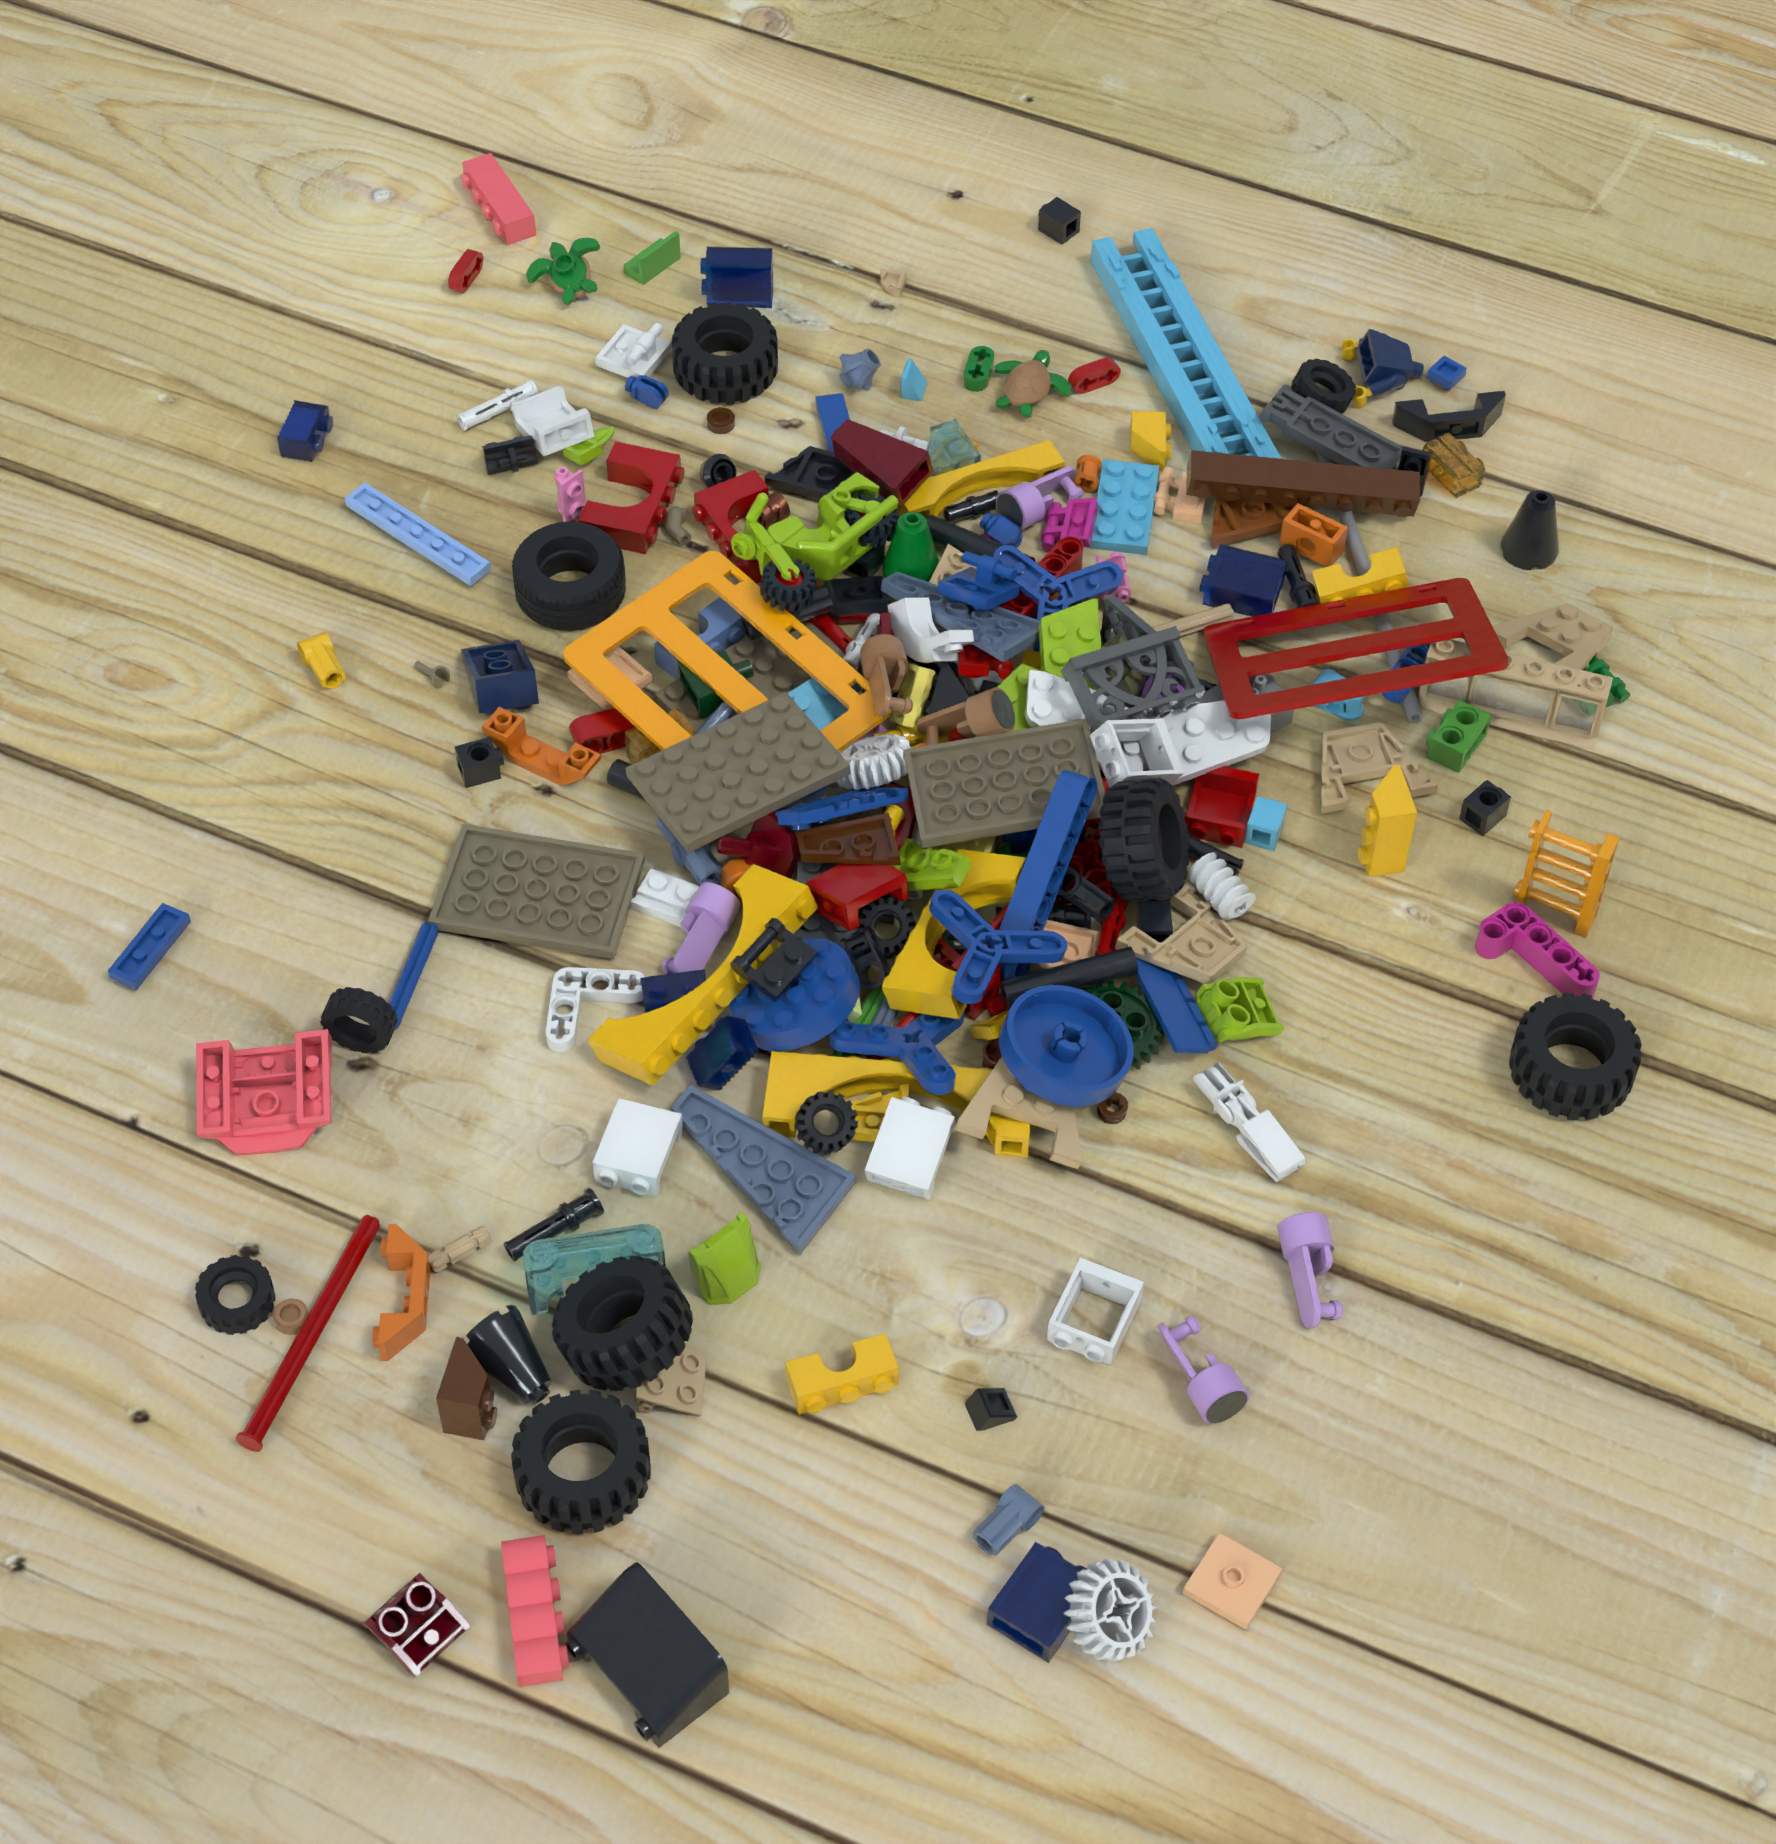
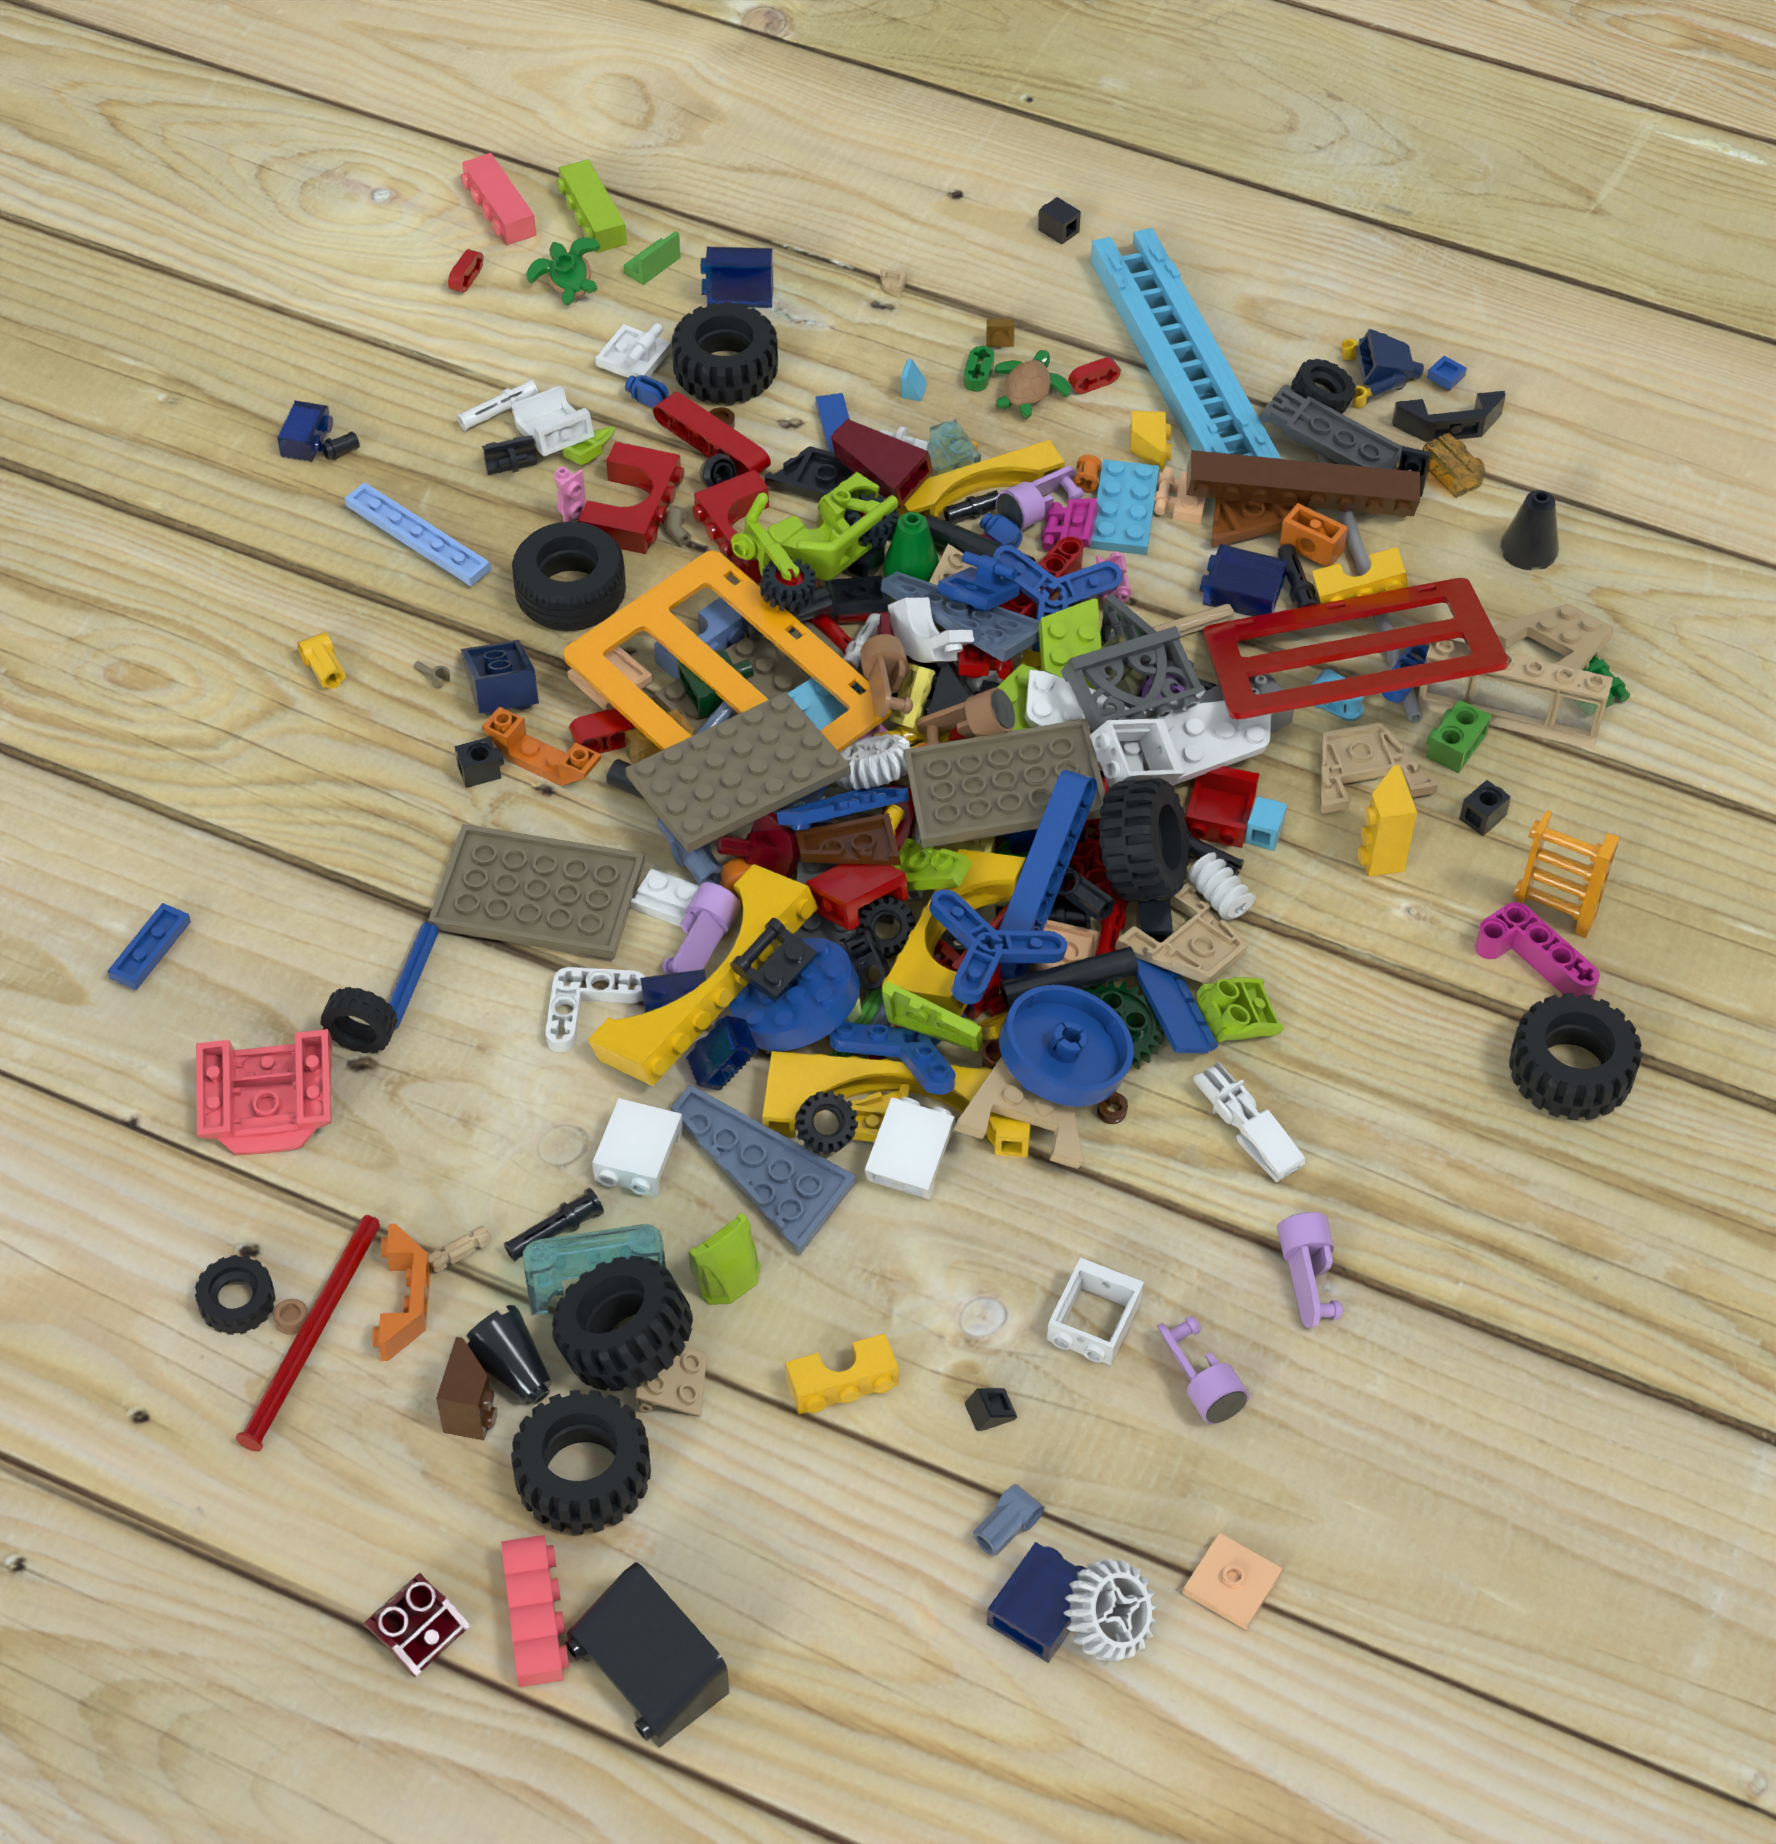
(340, 445): none -> black pin
(591, 205): none -> lime brick
(709, 433): none -> red beam
(775, 509): copper wheel -> none
(859, 368): sand blue rock -> none
(929, 1019): none -> lime wing
(1000, 333): none -> pearl gold plate

